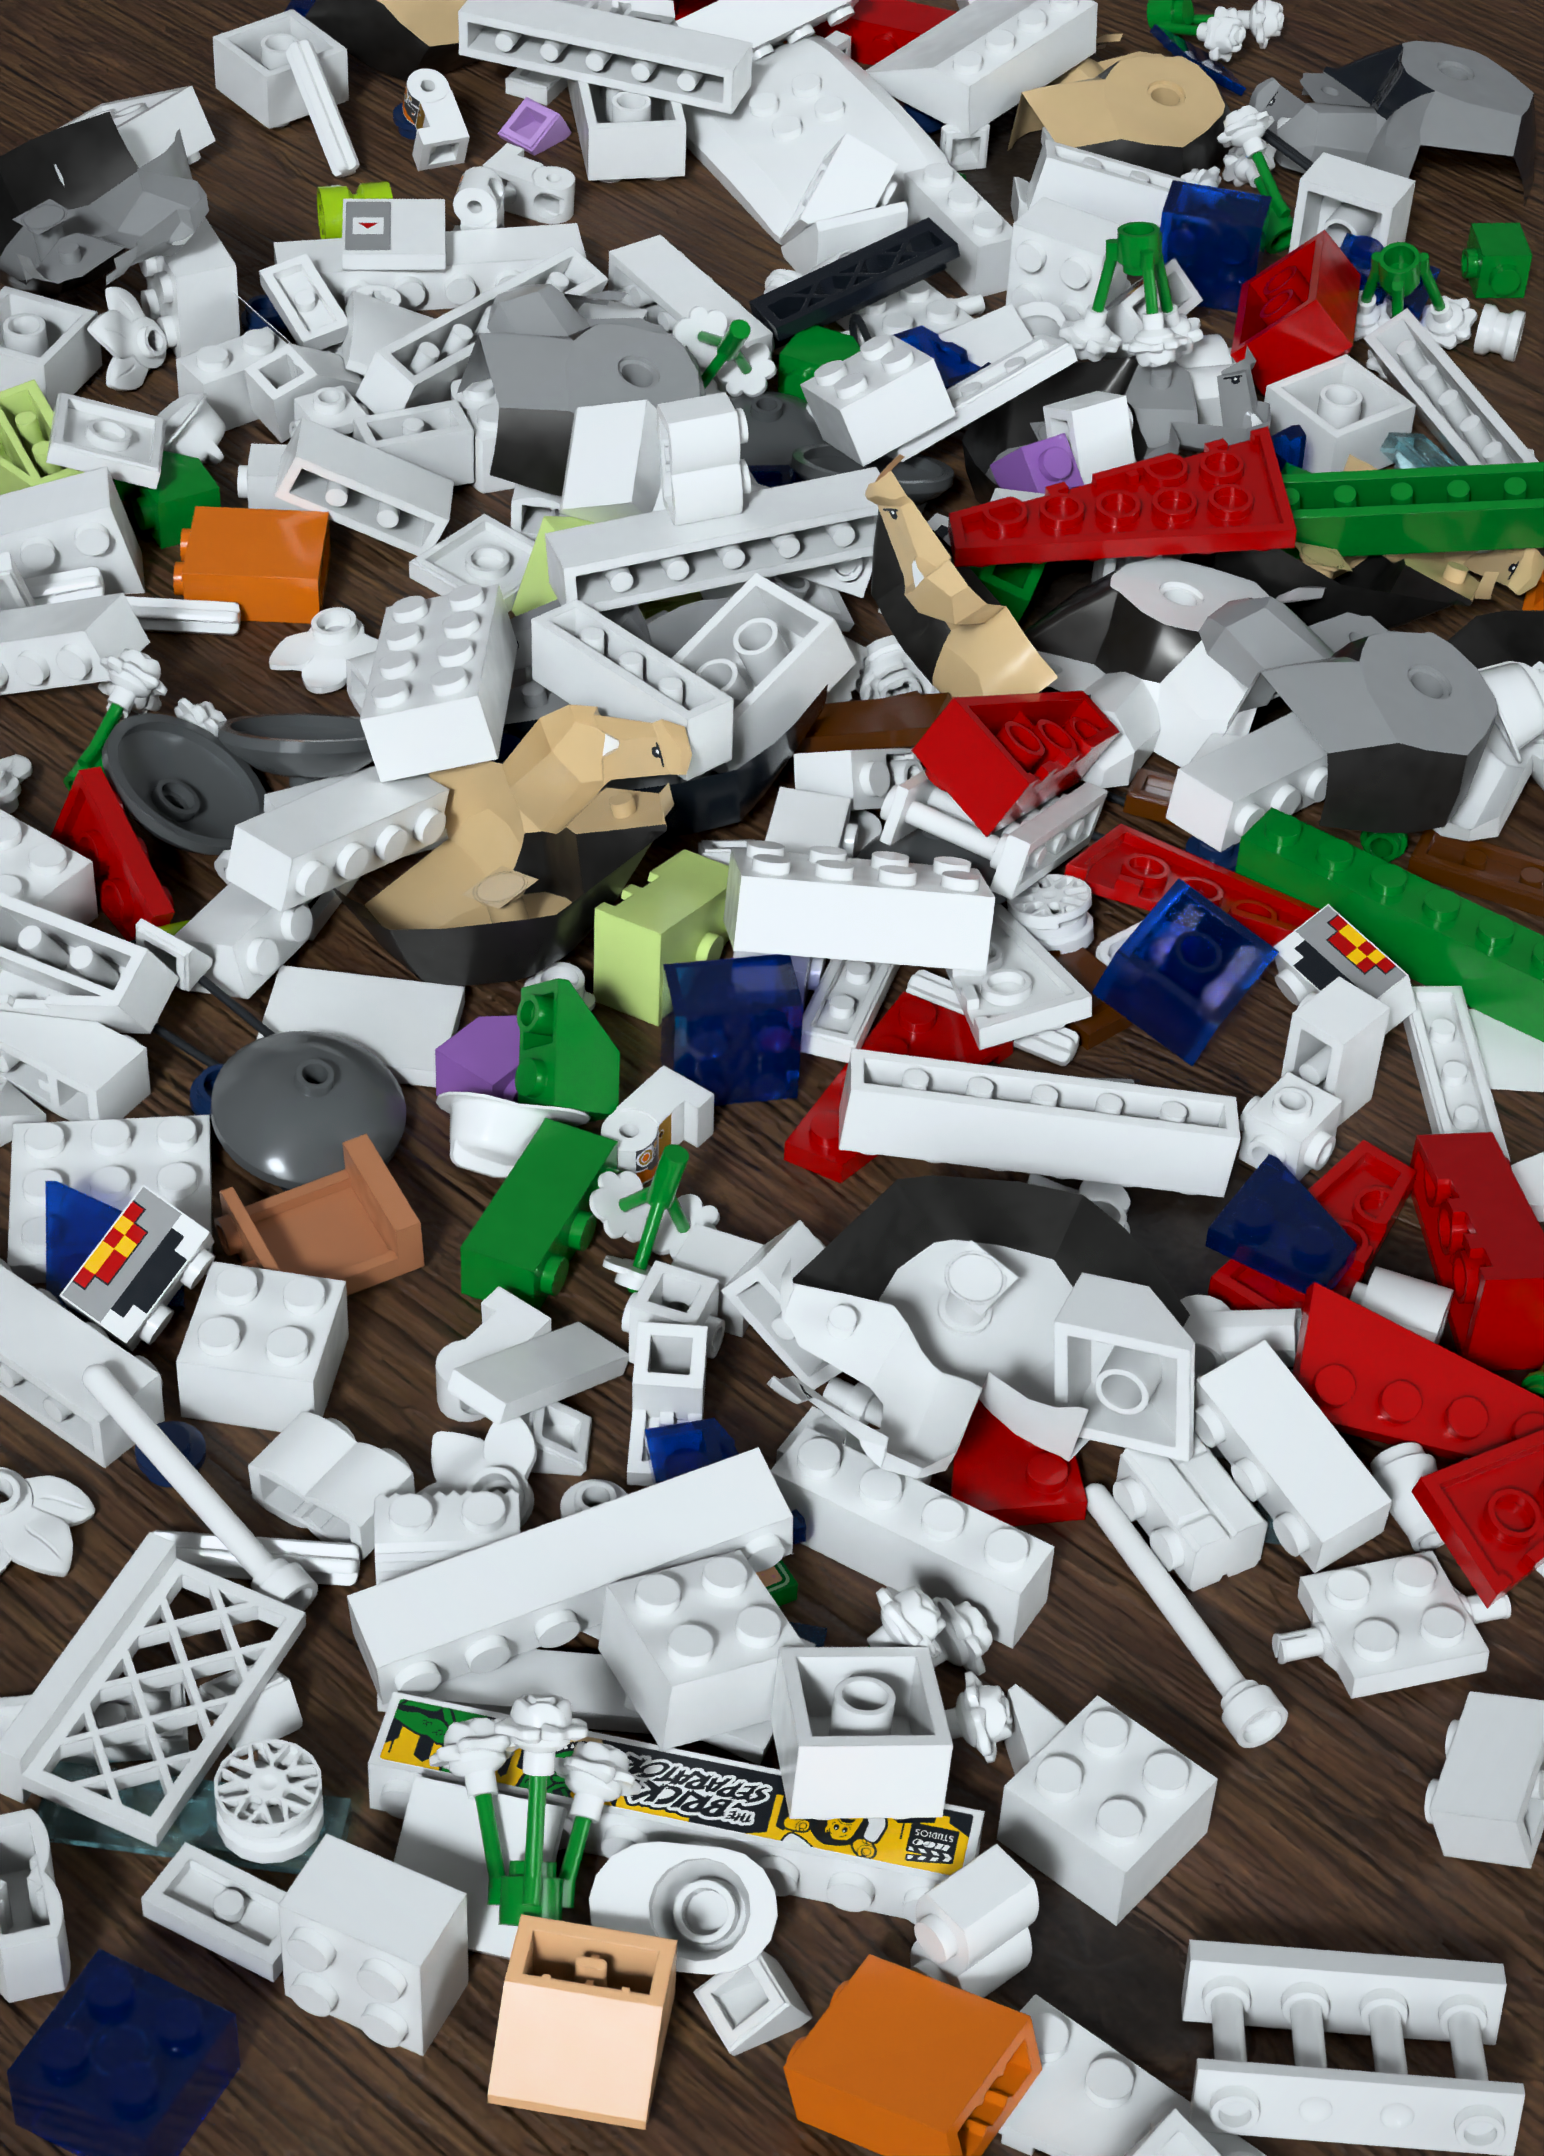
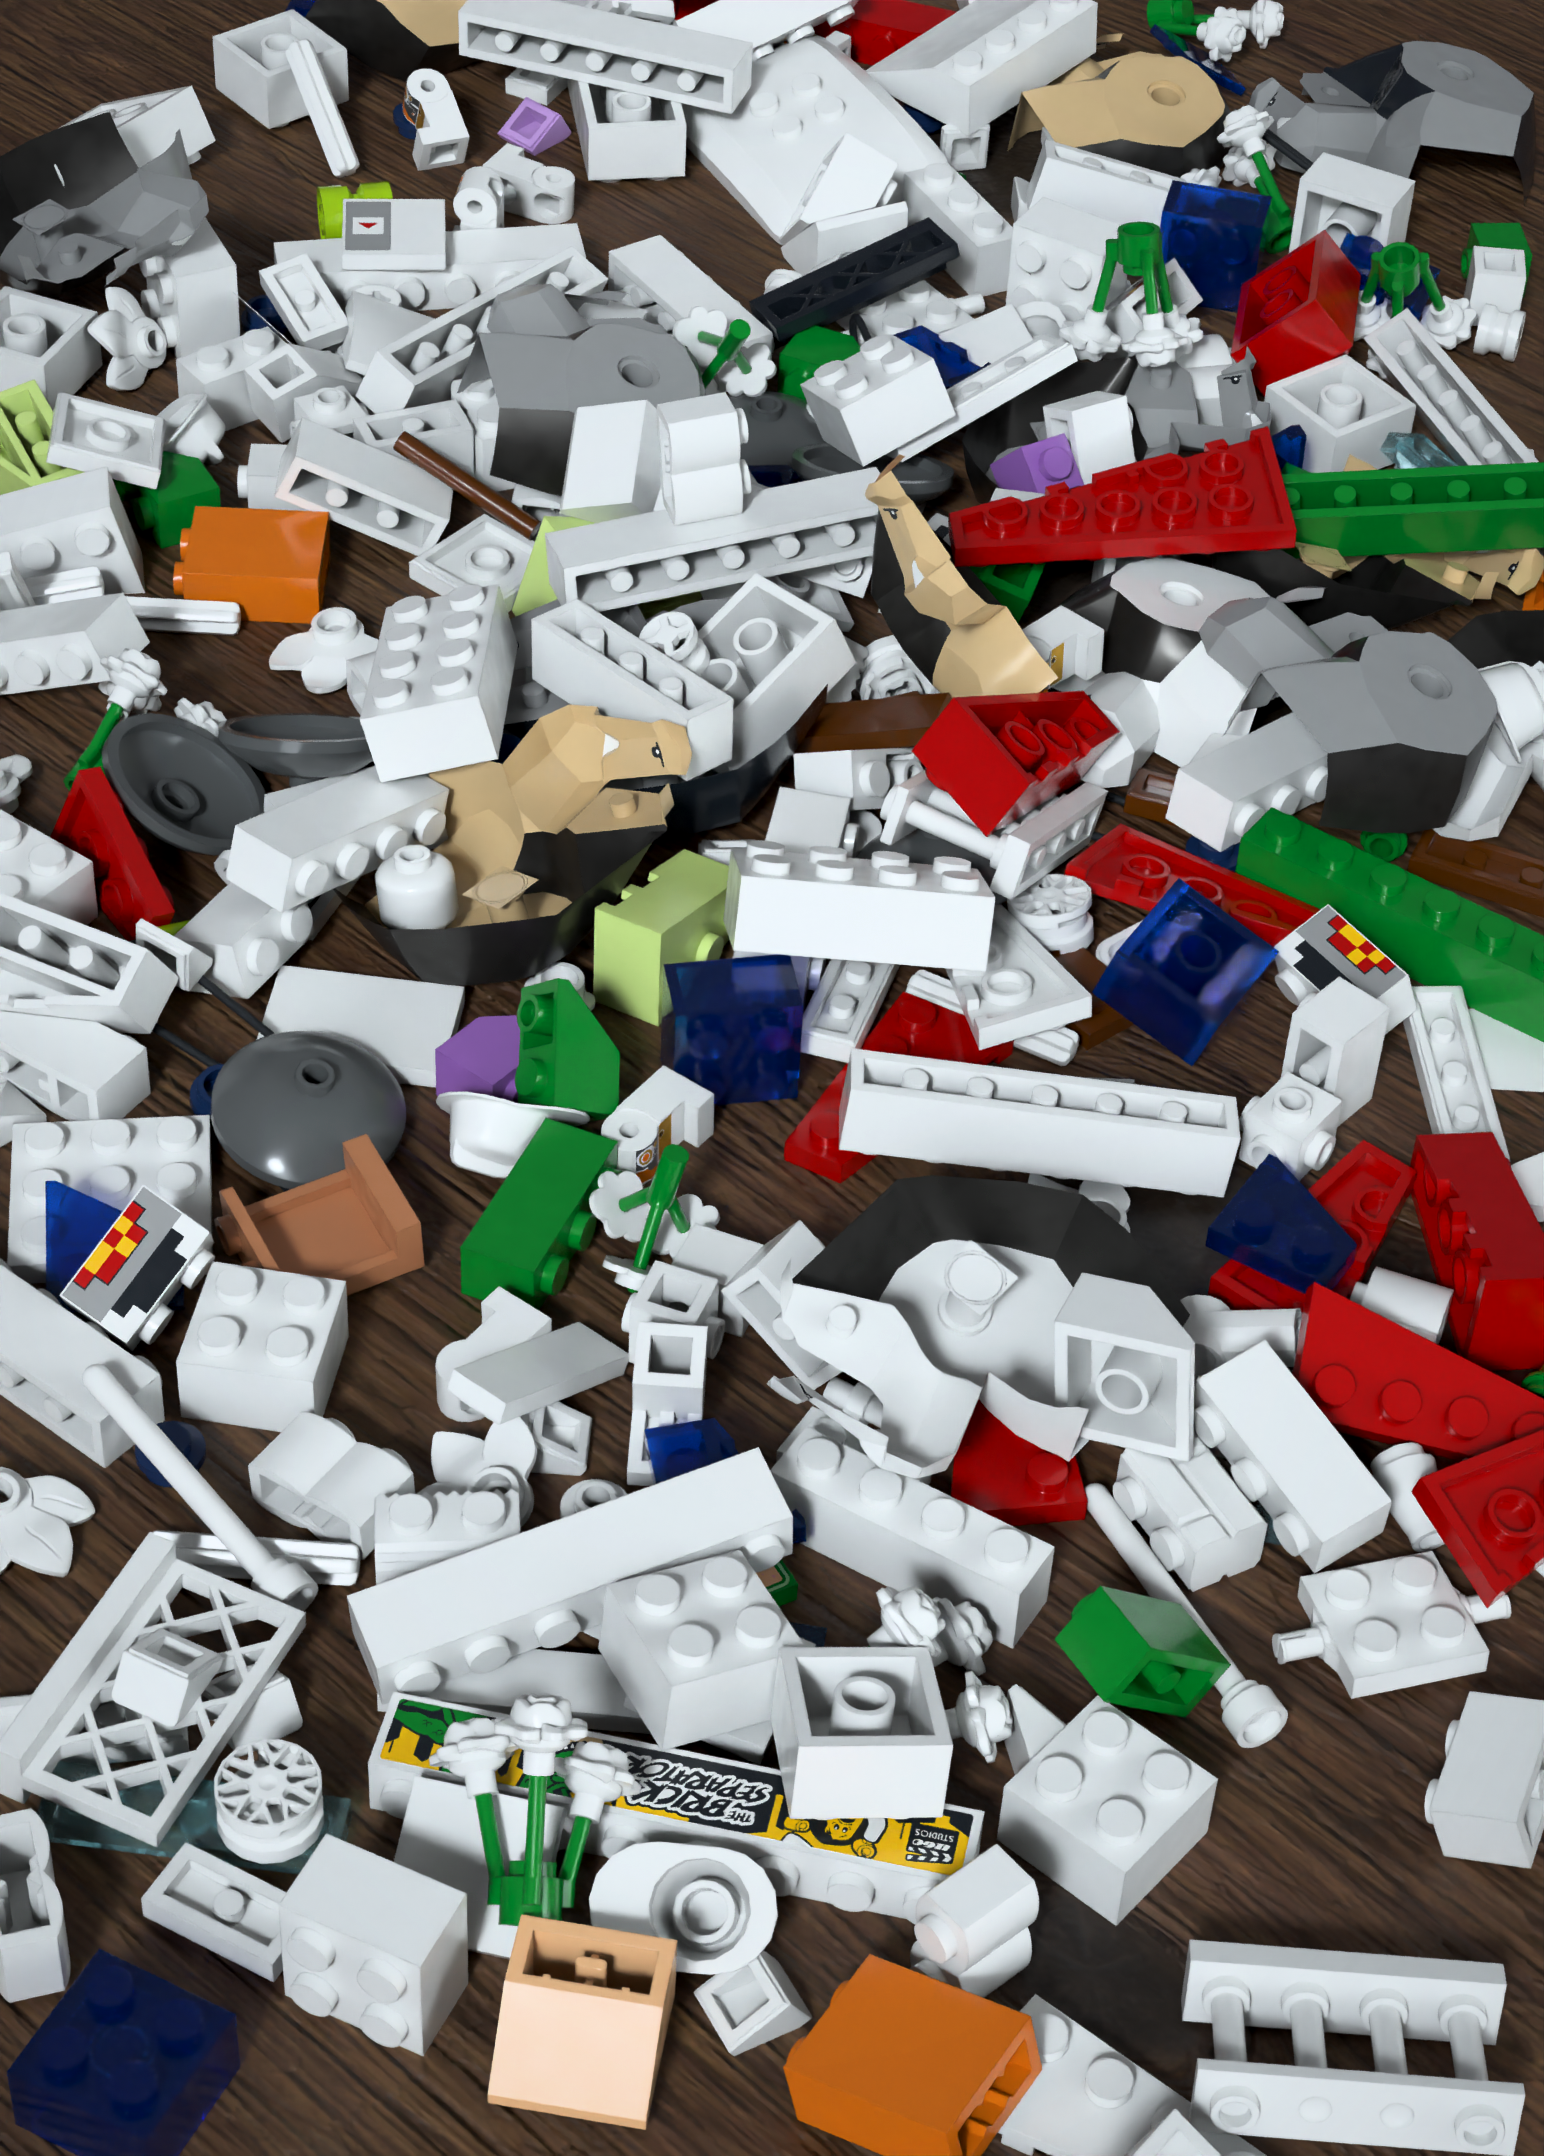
(164, 1676): none -> white slope
(416, 890): none -> white head
(467, 485): none -> reddish brown bar
(678, 639): none -> white wheel
(1067, 644): none -> white leg
(1141, 1651): none -> green brick
(1495, 278): none -> white brick

